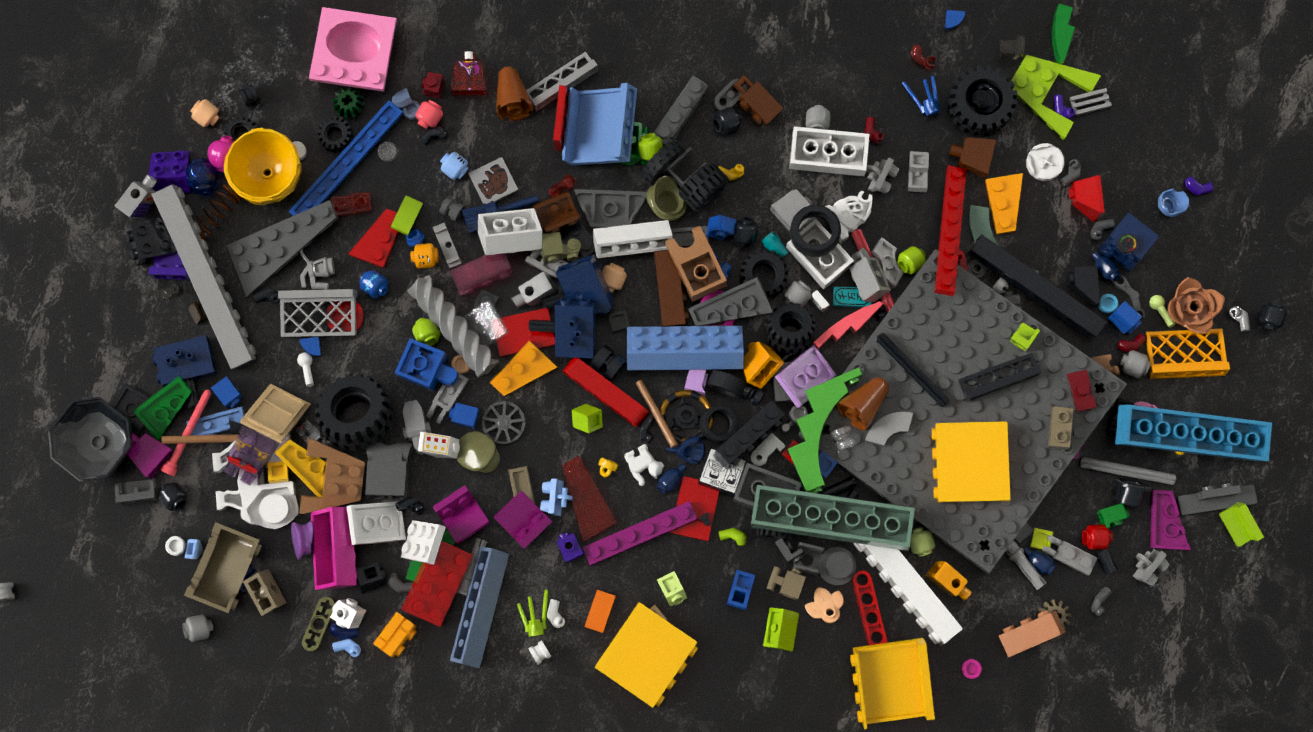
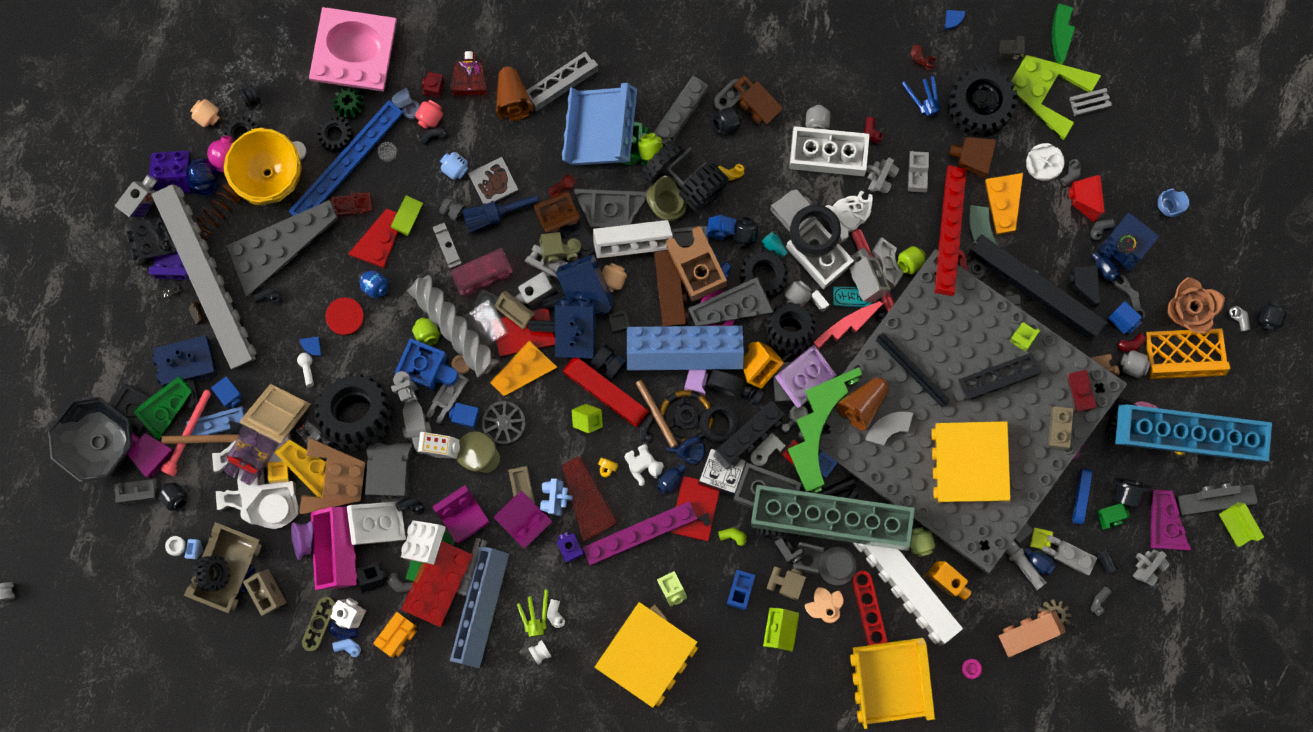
(197, 628): light grey head -> none
(220, 572): none -> black tyre
(317, 296): light grey fence -> none
(320, 268): light grey piece -> none
(404, 387): none -> light grey hips
(415, 237): blue plate -> none
(425, 255): light orange head -> none
(509, 231): white brick -> none
(514, 310): none -> dark tan tile
(560, 122): red tile -> none
(600, 611): orange tile -> none
(843, 438): clear wheel -> none
(998, 287): white hinge -> none
(1061, 109): dark purple arm -> none
(1082, 496): none -> blue beam
(1097, 537): red head -> none
(1108, 303): medium azure tile -> none
(1126, 470): light grey axle -> none
(1157, 303): yellowish green bar -> none
(1196, 188): dark purple arm -> none

